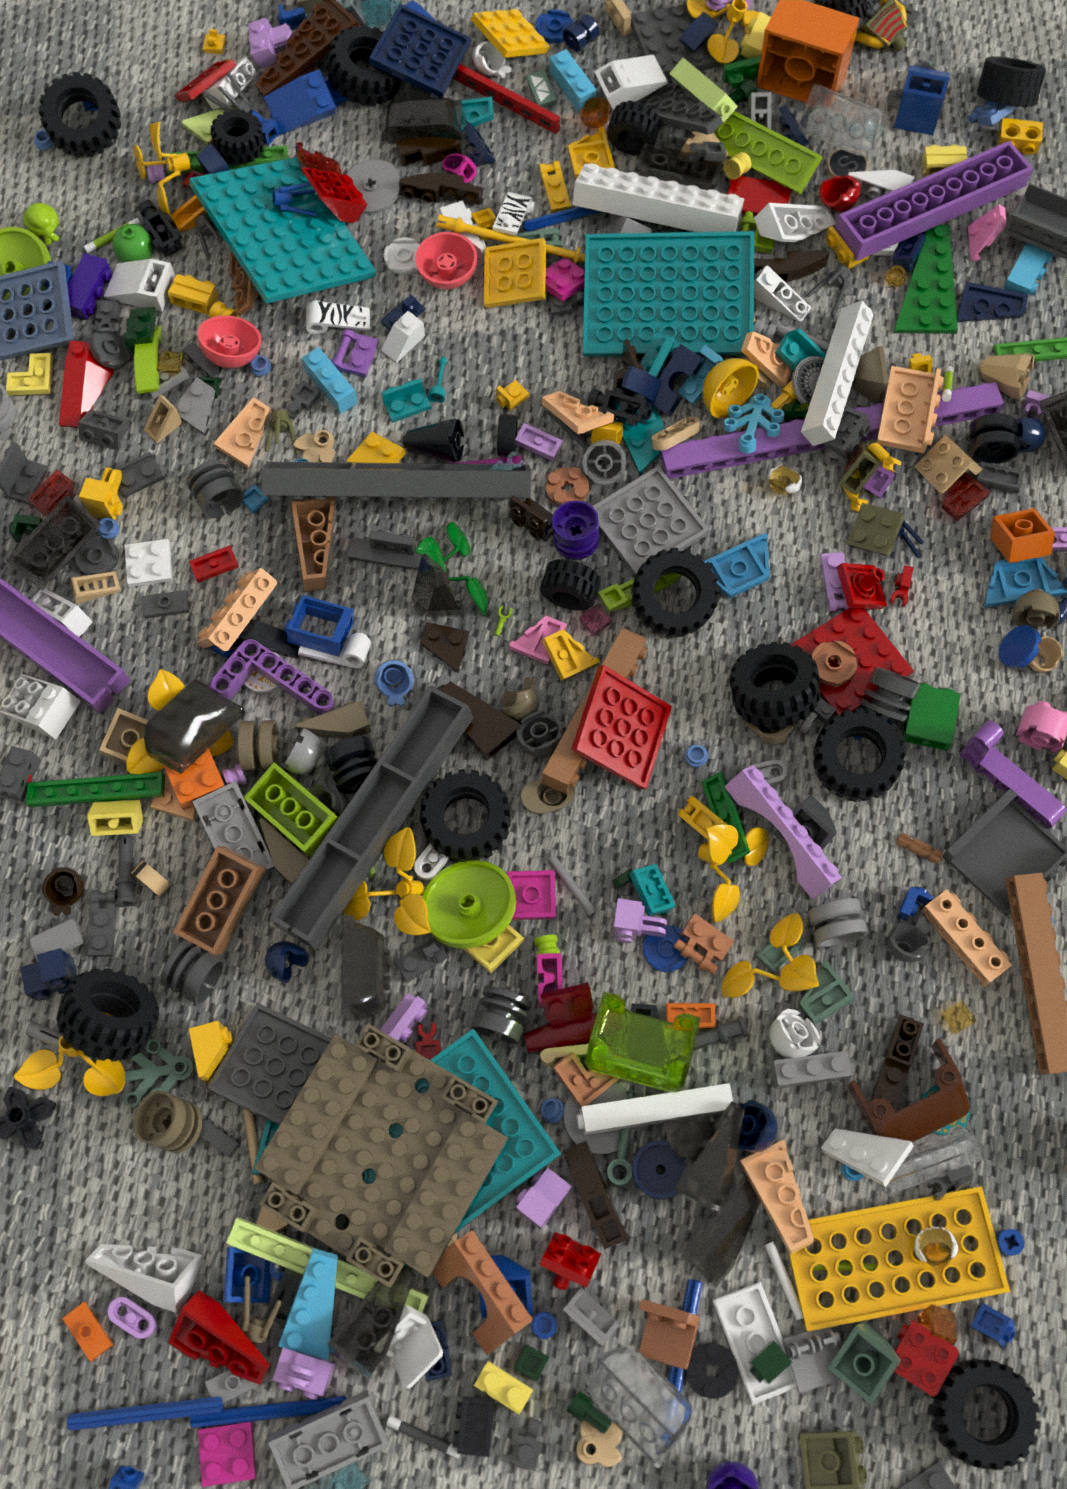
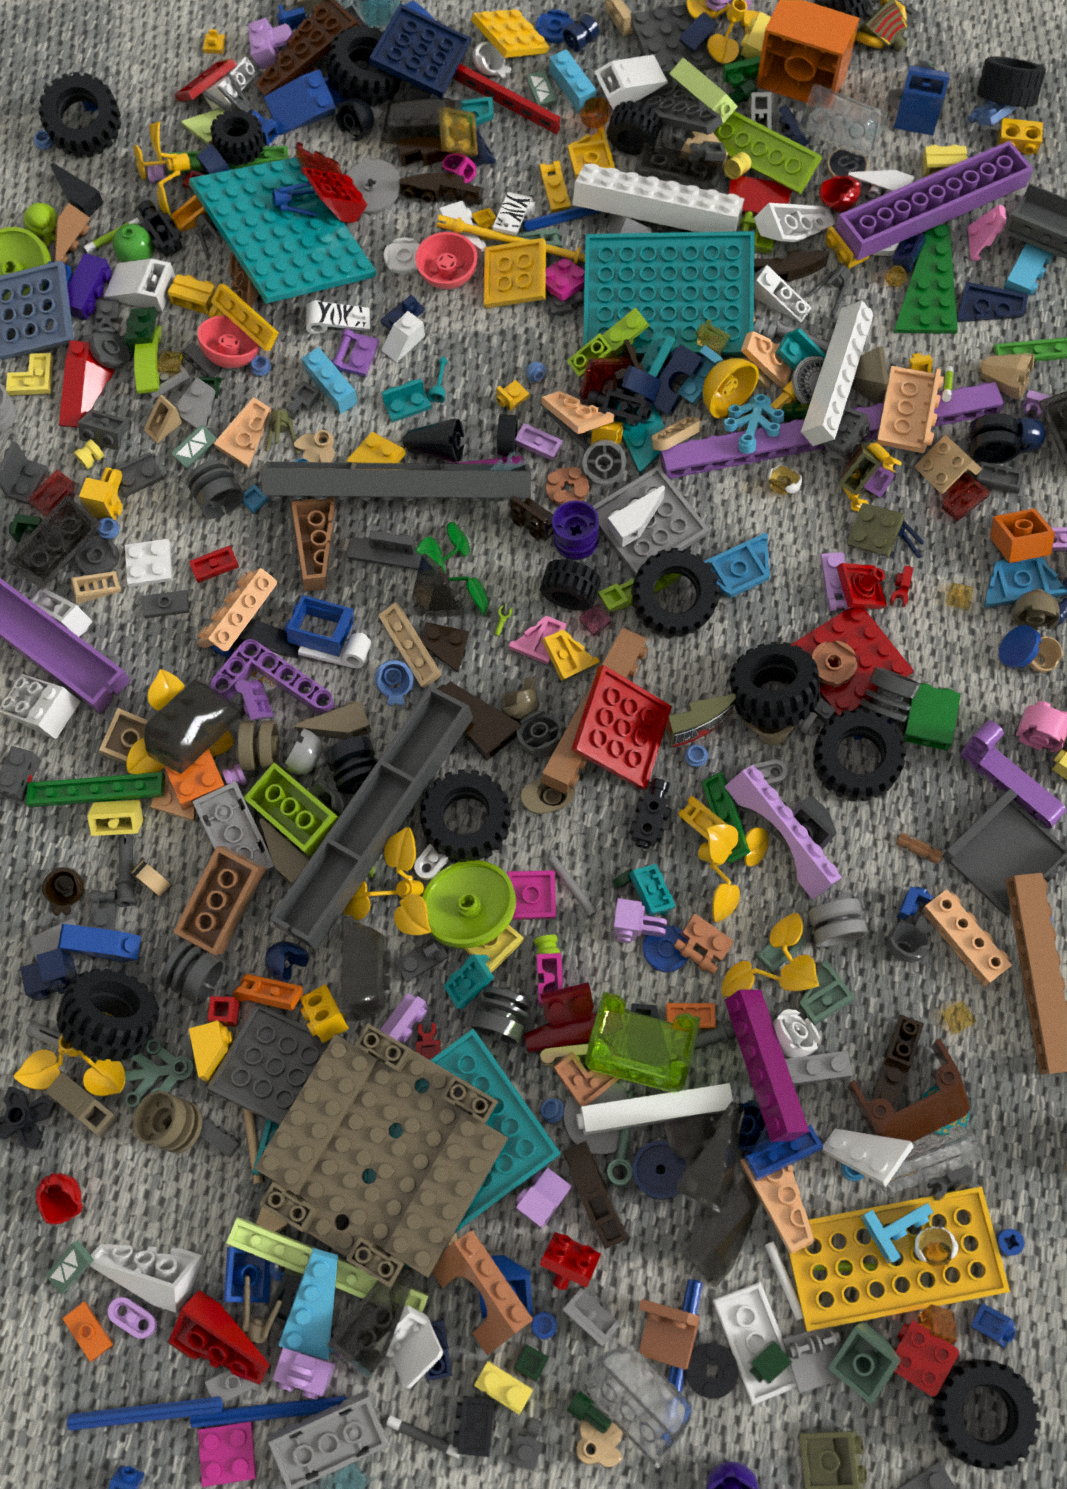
(58, 1198): none -> red hair
(67, 230): none -> medium nougat slope
(69, 1267): none -> sand green tile
(77, 192): none -> black slope
(81, 1105): none -> dark tan slope
(88, 454): none -> light yellow wheel
(100, 943): none -> blue slope
(194, 446): none -> sand green tile
(224, 1010): none -> red brick
(245, 317): none -> yellow plate
(257, 705): none -> medium lavender plate
(268, 992): none -> orange plate
(323, 1013): none -> yellow brick
(354, 114): none -> black cylinder
(410, 645): none -> tan plate
(458, 131): none -> clear yellow plate
(468, 980): none -> teal bracket
(535, 371): none -> medium blue plate
(599, 371): none -> clear red brick
(611, 342): none -> lime slope
(632, 520): none -> white slope
(651, 817): none -> black brick
(700, 719): none -> olive slope
(712, 337): none -> clear yellow bracket
(766, 1065): none -> magenta brick
(782, 1154): none -> blue tile
(895, 1230): none -> medium azure bracket
(960, 596): none -> clear yellow tile

